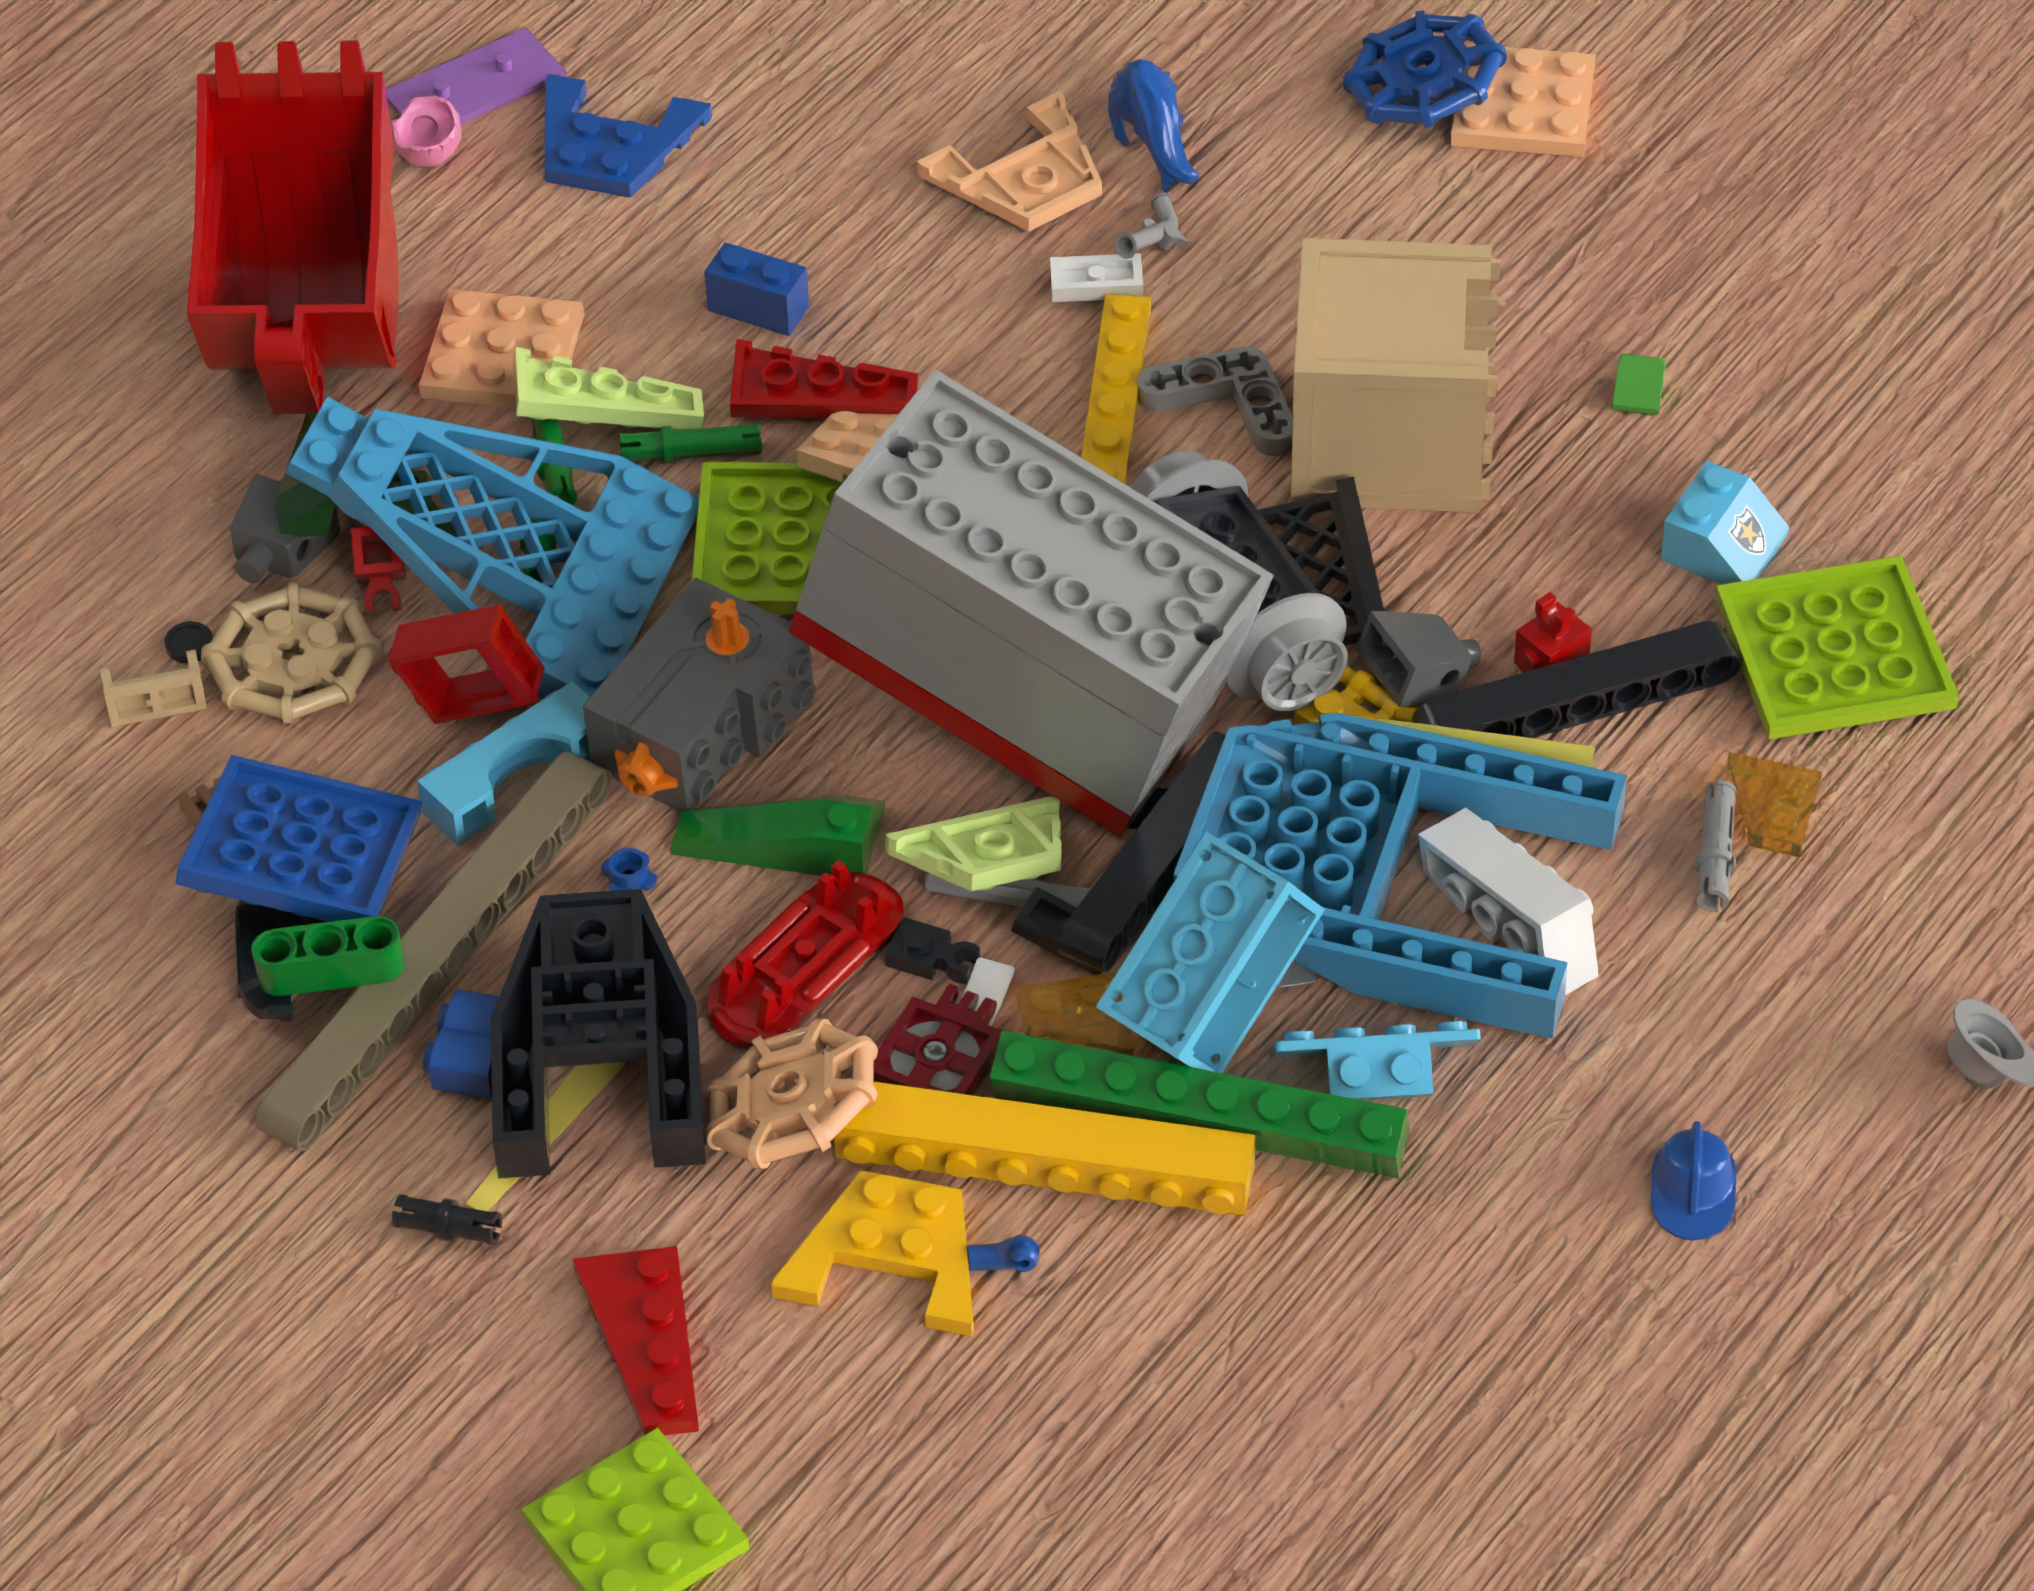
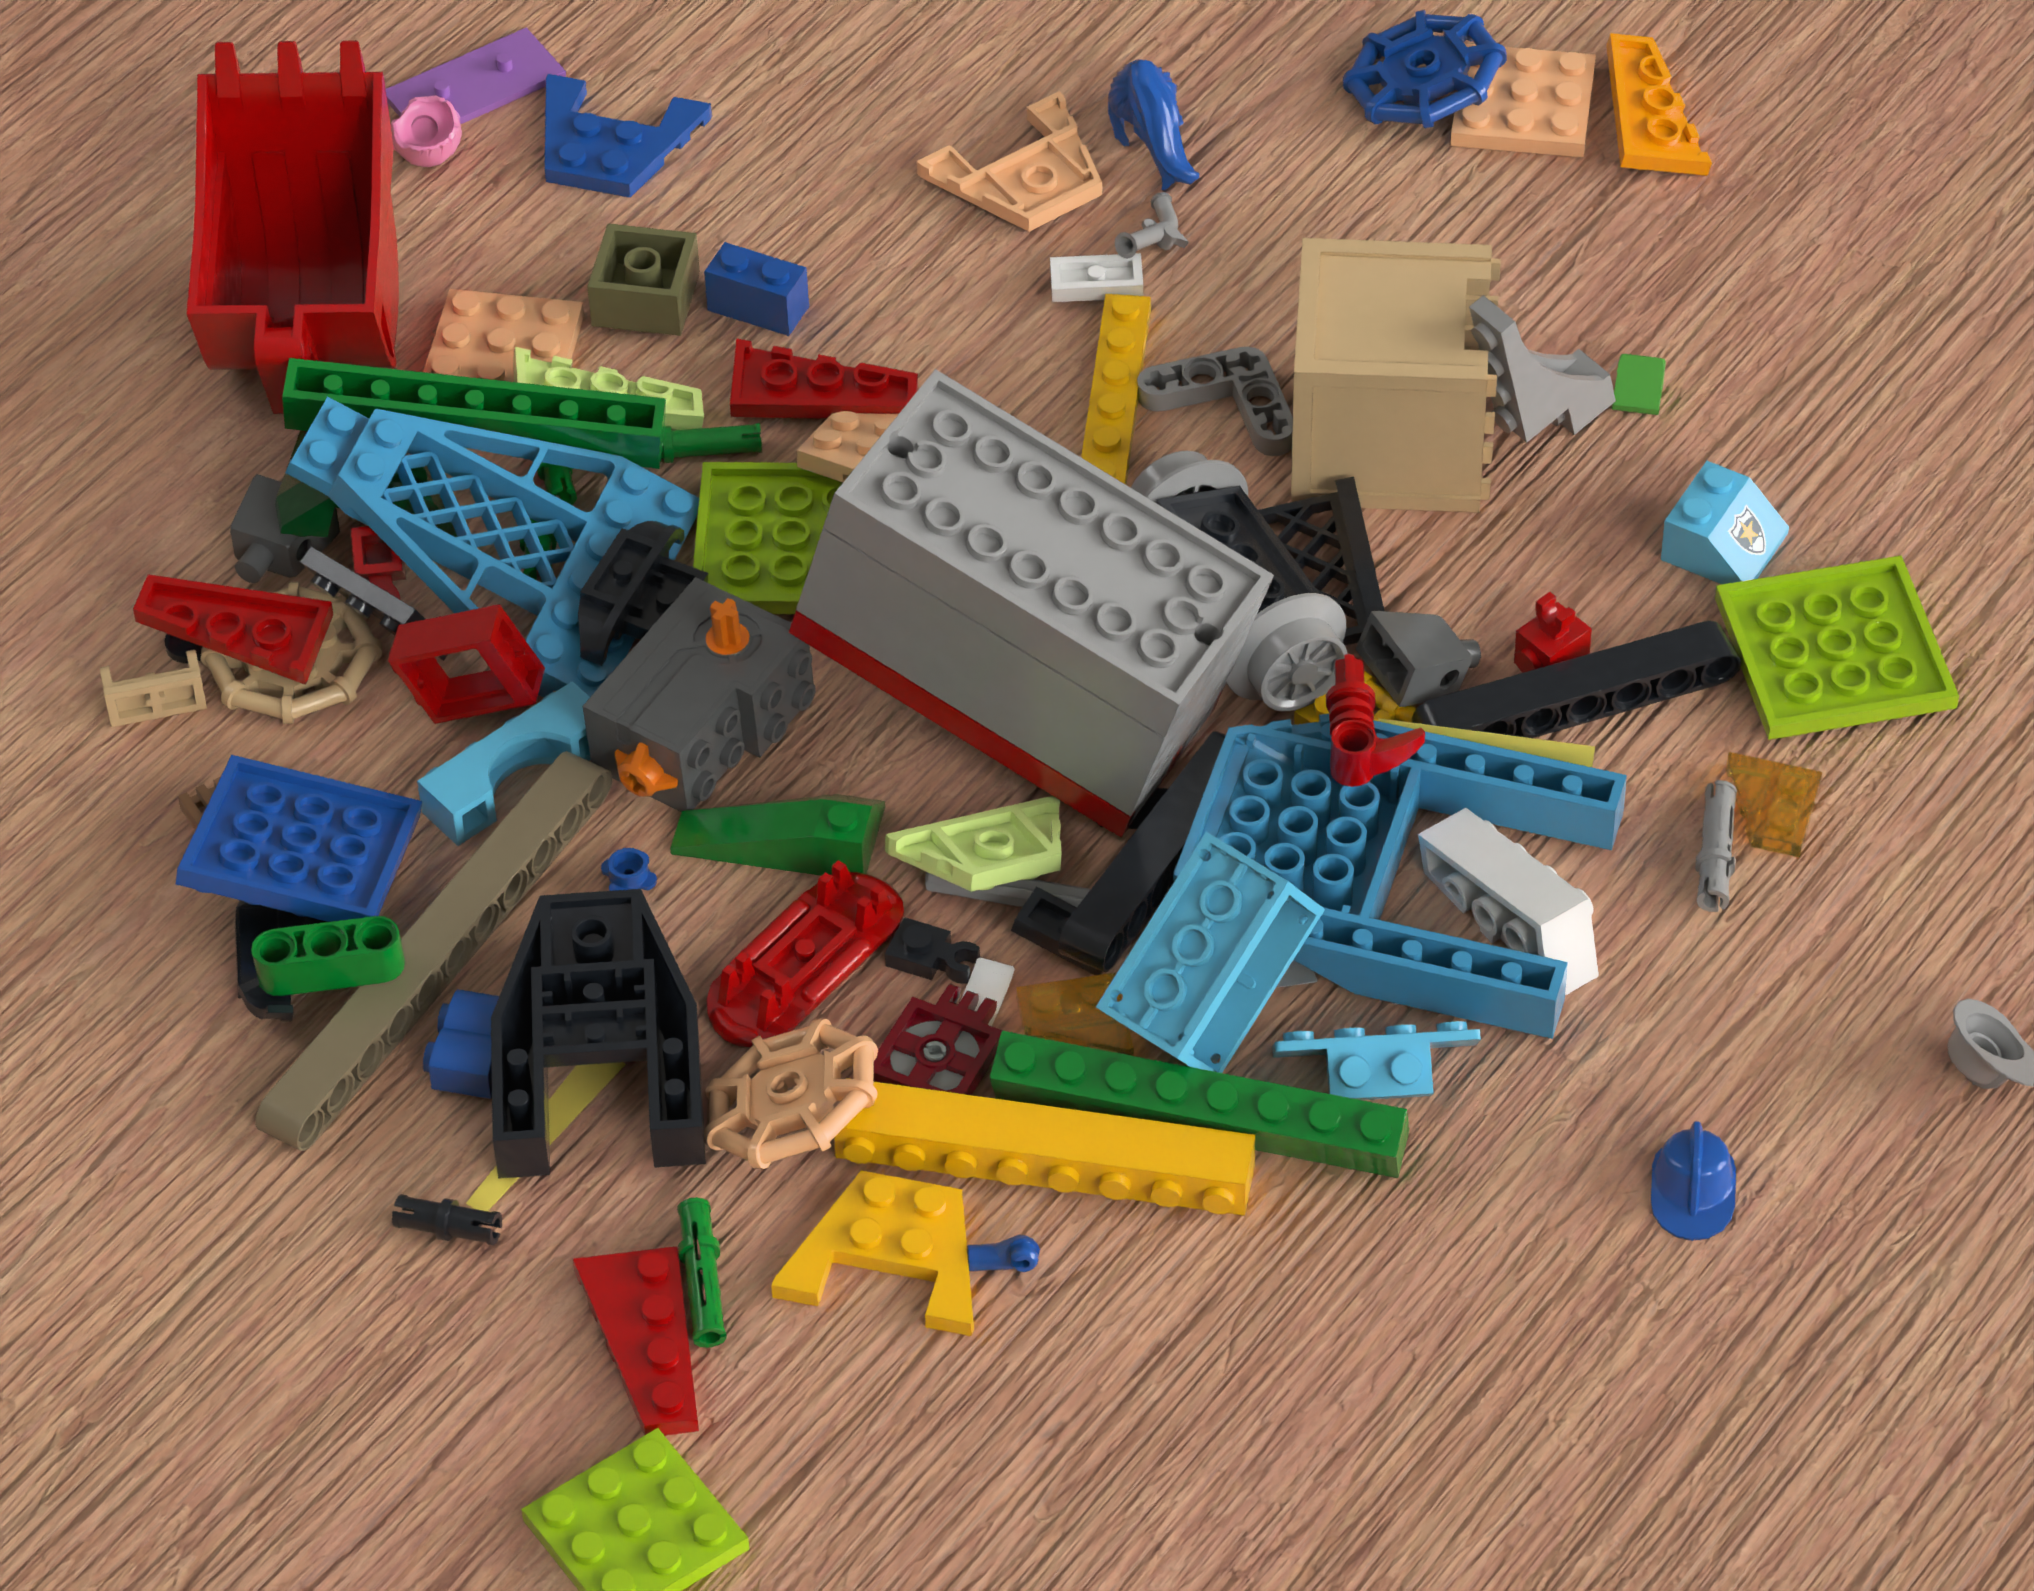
(245, 624): none -> red wing
(360, 593): none -> wing
(566, 416): none -> green brick
(631, 587): none -> black plate
(643, 279): none -> olive brick
(696, 1224): none -> green pin
(1354, 745): none -> red piece
(1537, 386): none -> light grey arch
(1648, 111): none -> light orange wing

